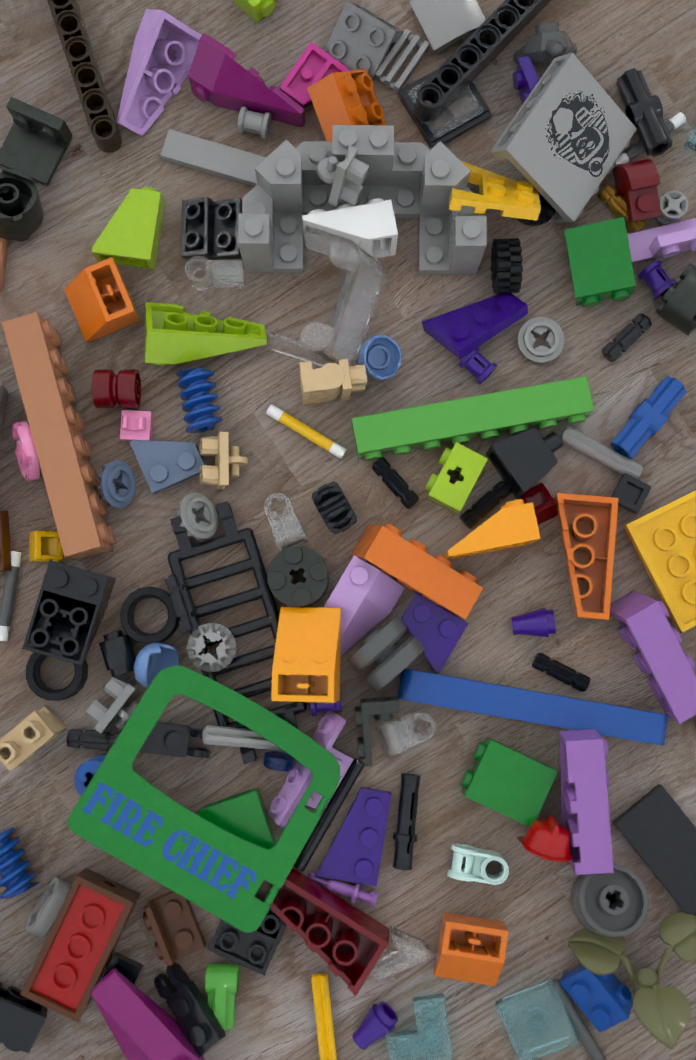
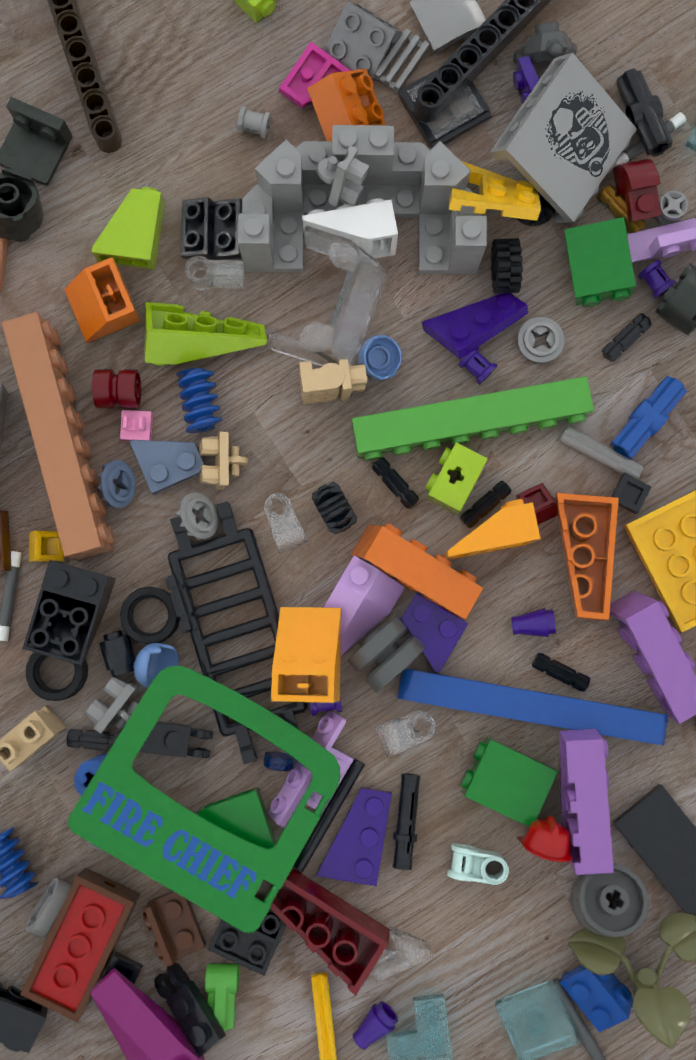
(26, 451): bright pink tile -> none
(156, 69): lavender wedge -> none
(211, 157): light grey tile -> none
(225, 650): light grey gear -> none
(228, 85): magenta wedge -> none
(235, 737): light grey axle -> none
(296, 559): pearl dark grey brick -> none
(306, 431): yellow bar -> none
(346, 889): medium lavender piece -> none
(382, 709): pearl dark grey bracket -> none
(470, 949): orange slope -> none
(524, 459): black torso -> none

